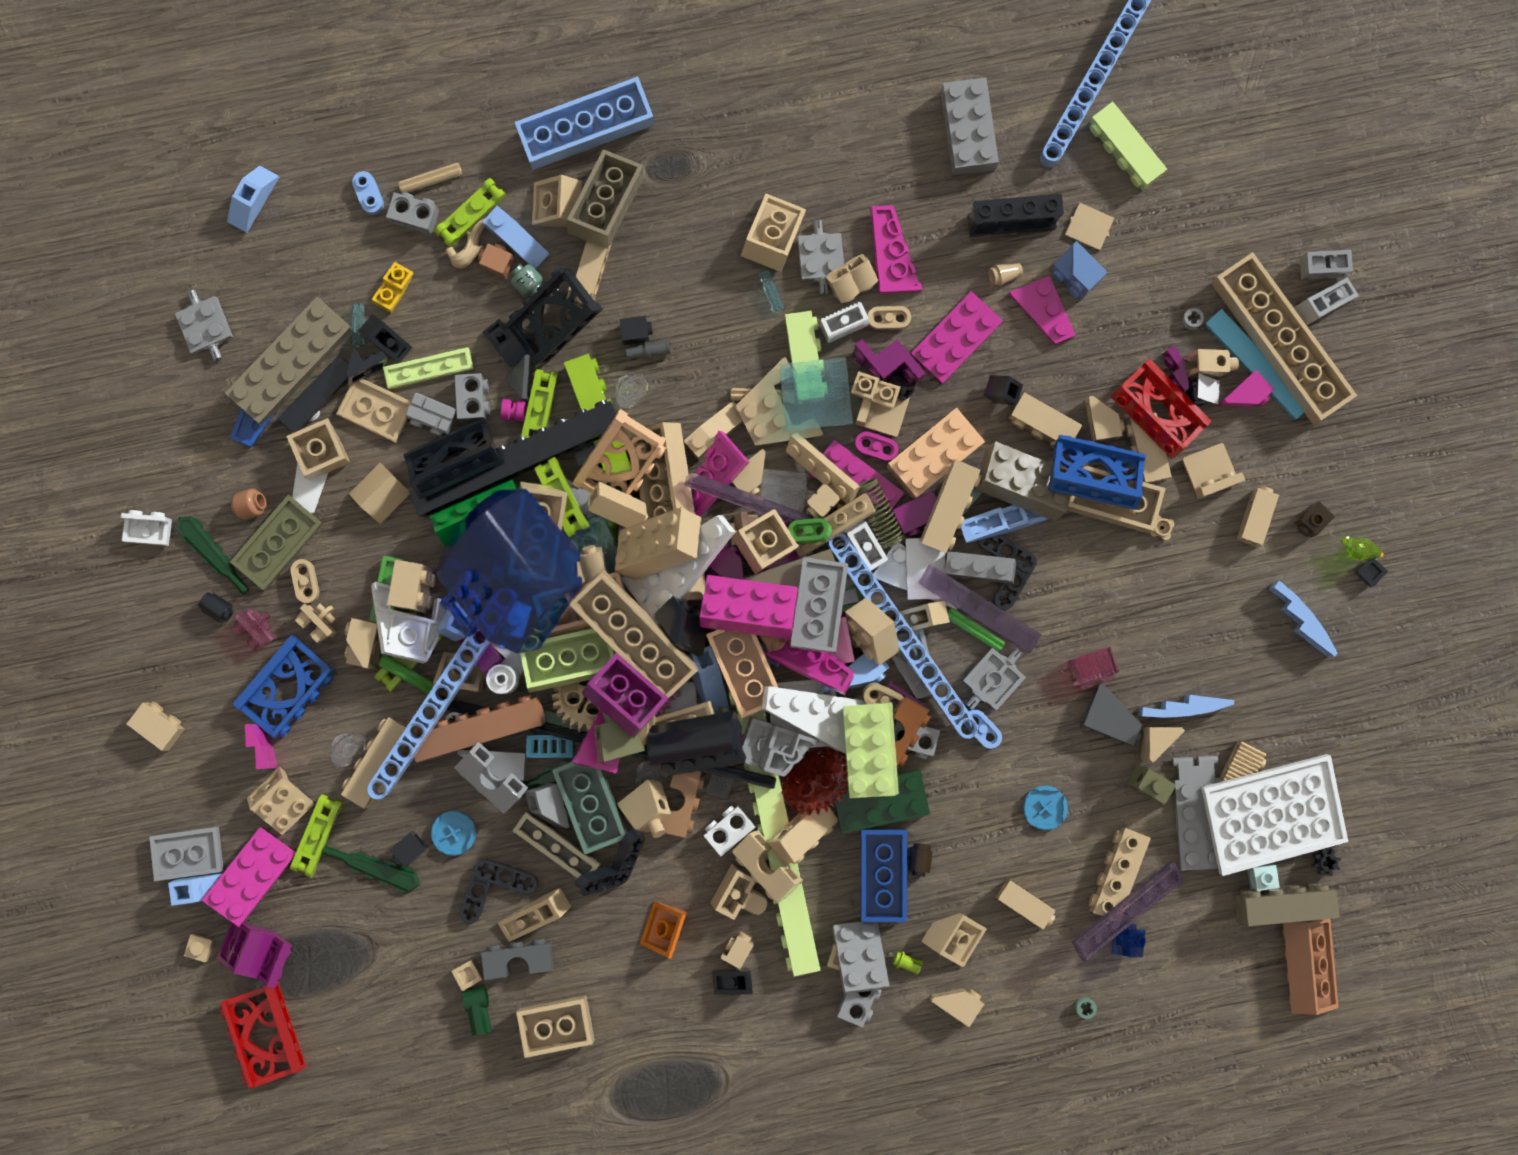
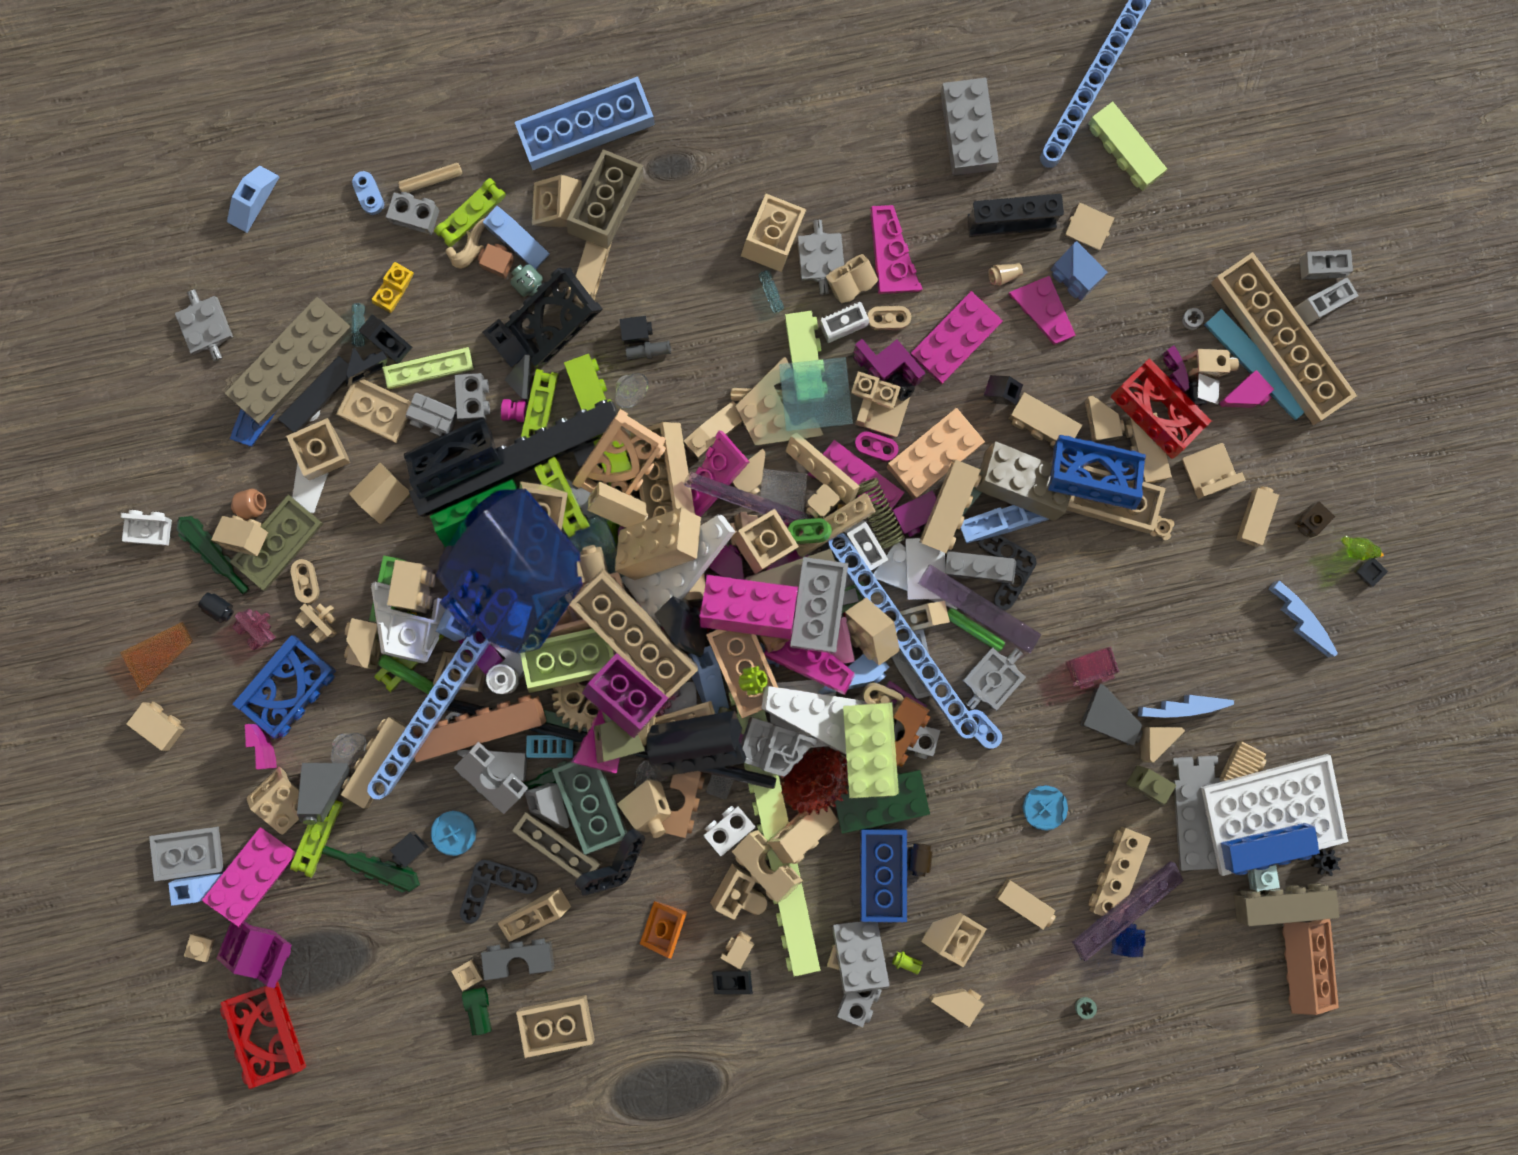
(155, 654): none -> clear orange wing
(240, 535): none -> tan brick
(319, 789): none -> dark grey slope
(753, 680): none -> lime gear
(1270, 848): none -> blue brick

